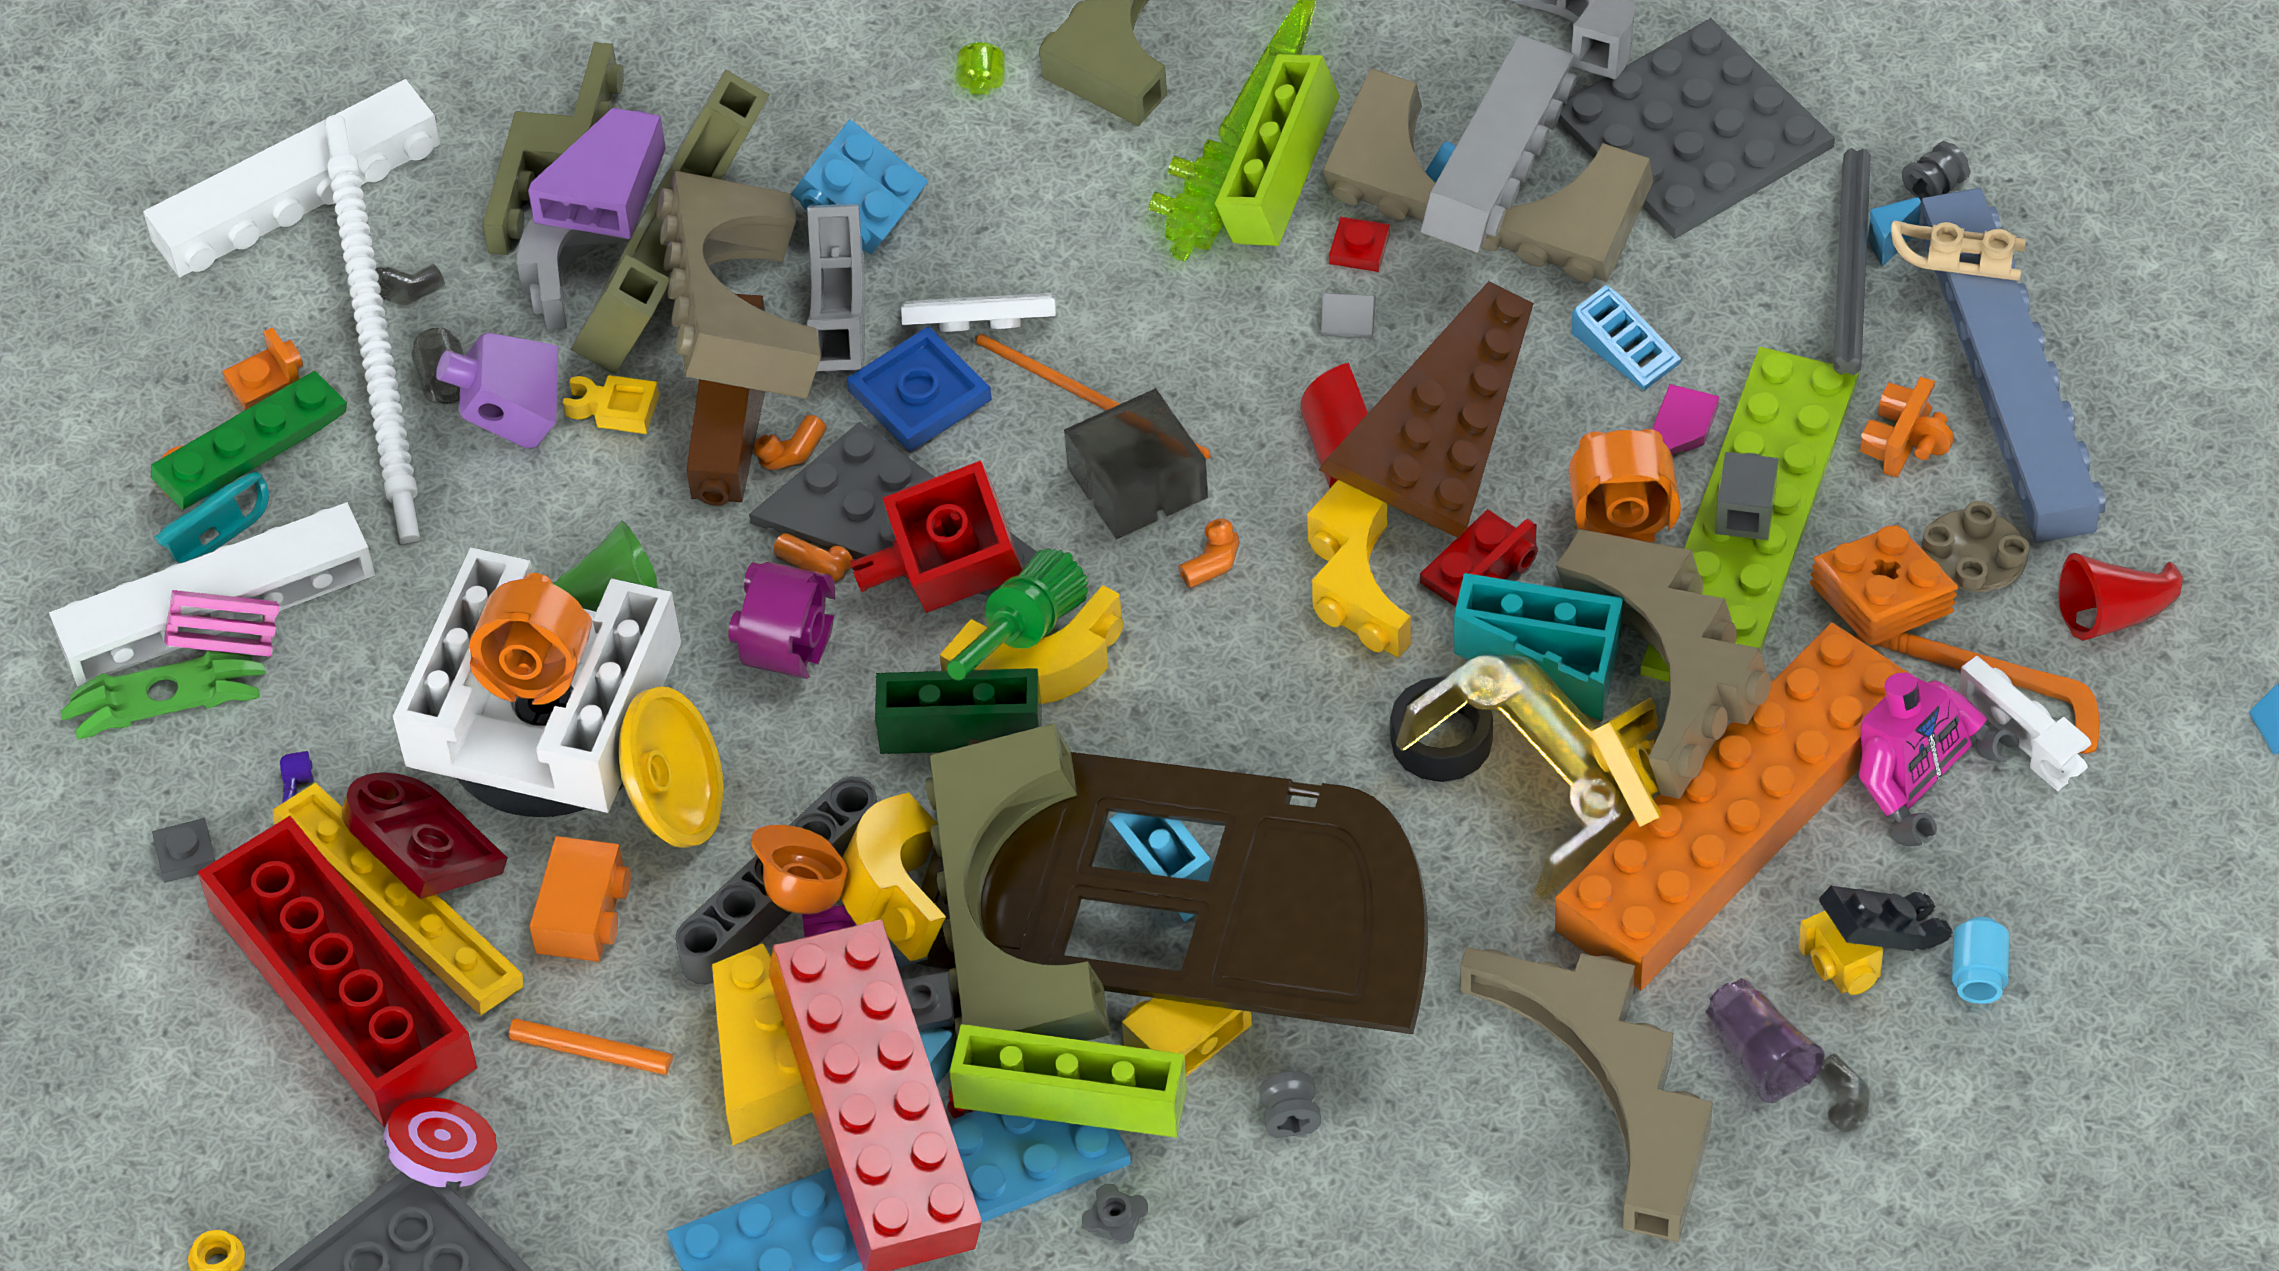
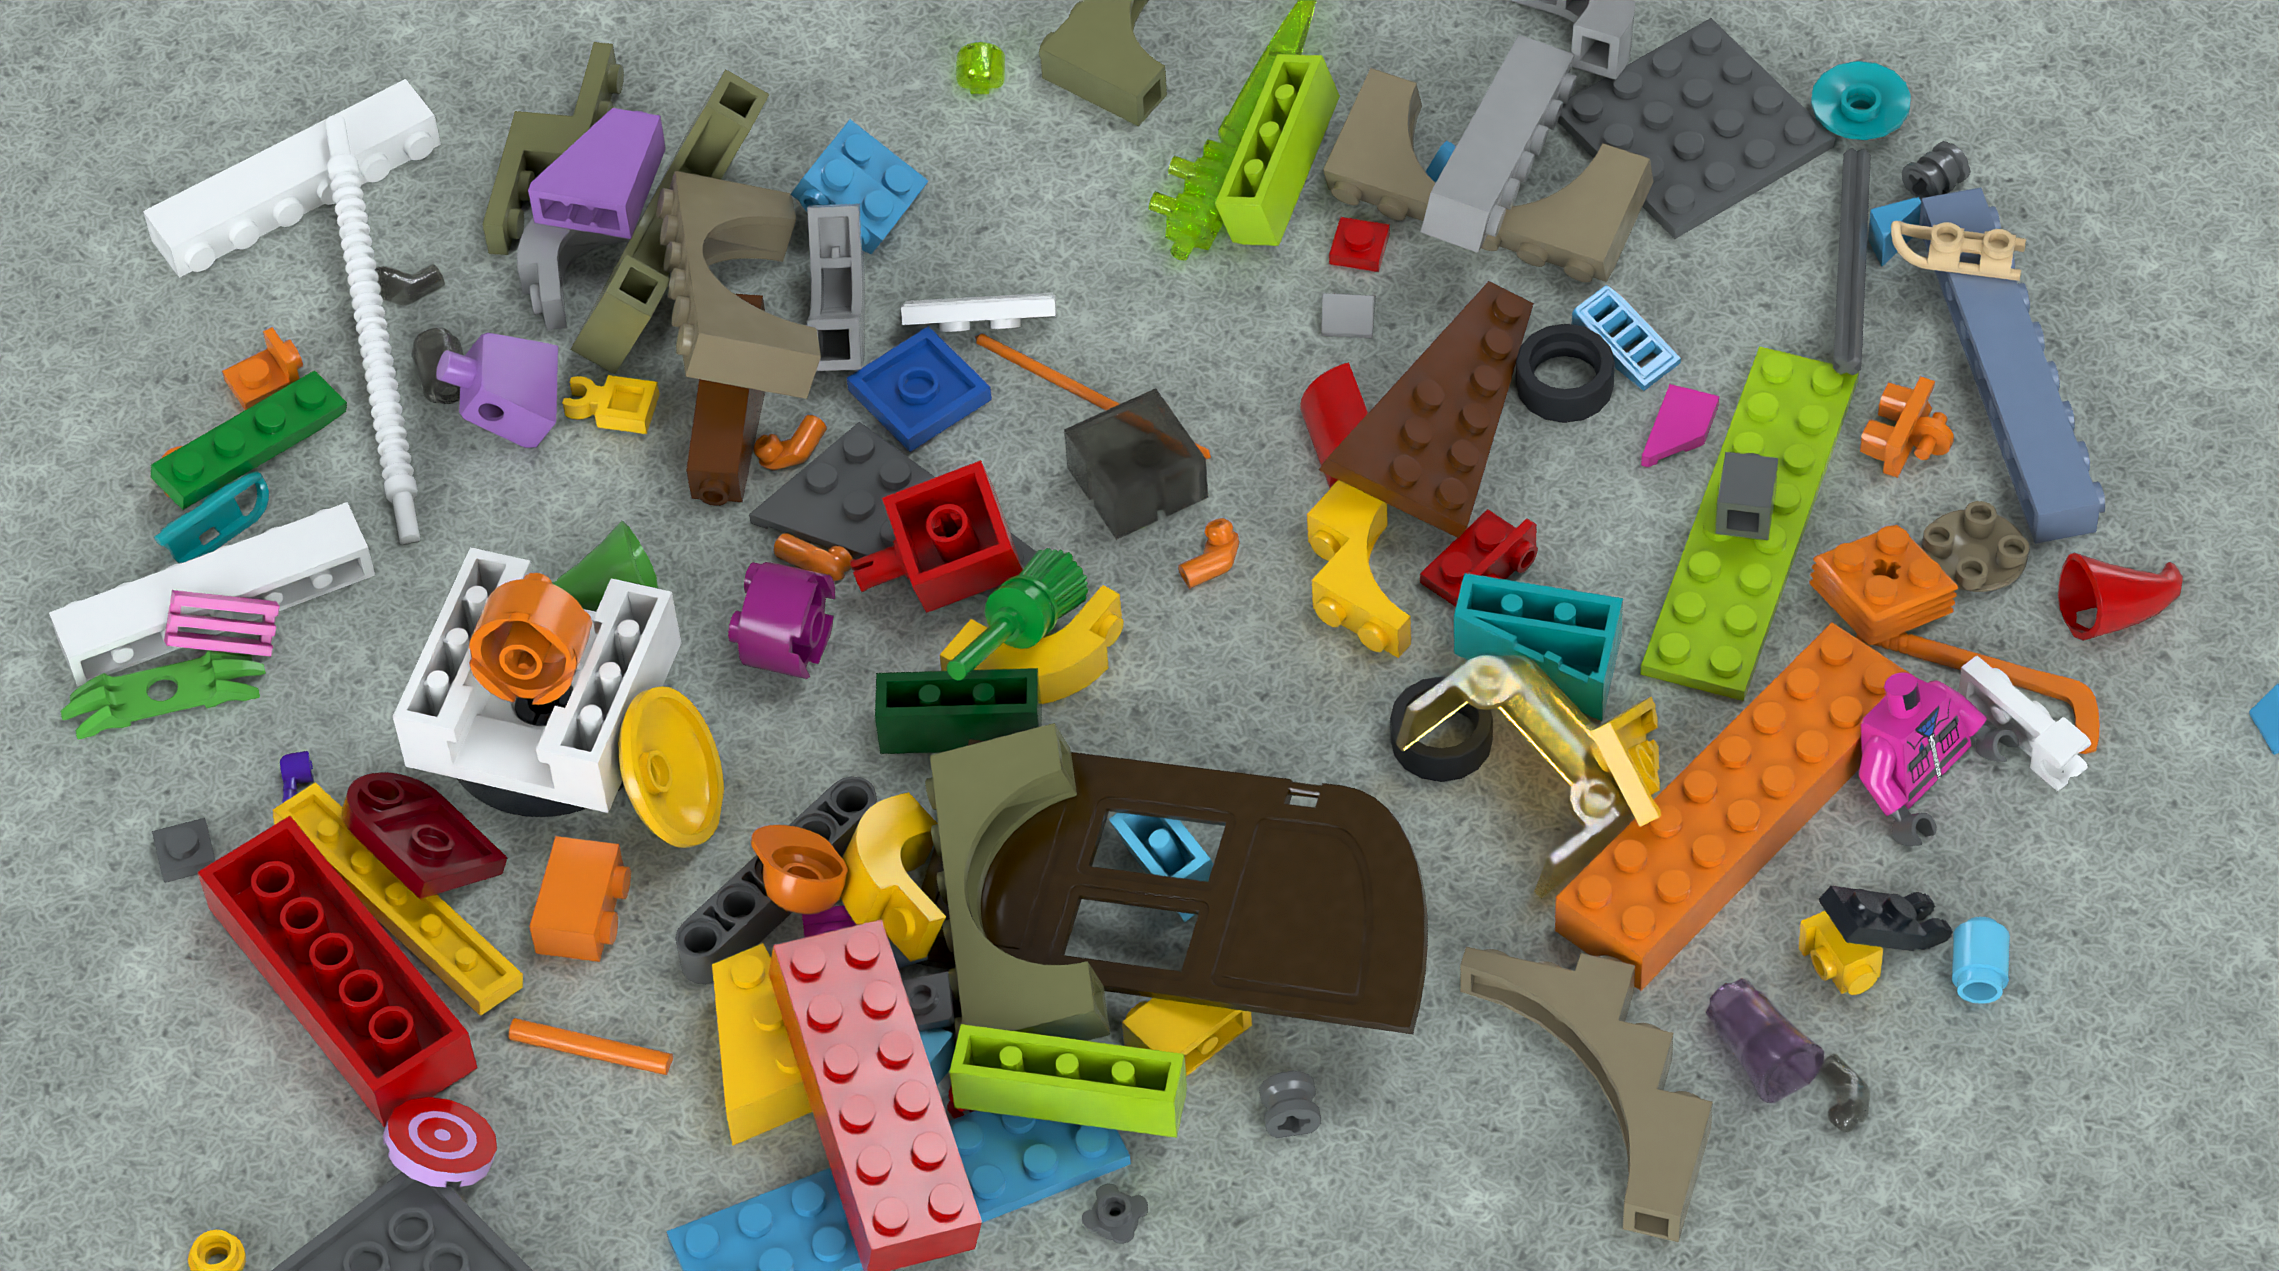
(1559, 403): none -> black tyre
(1624, 484): orange brick -> none
(1691, 632): dark tan arch -> none
(1864, 86): none -> teal dish

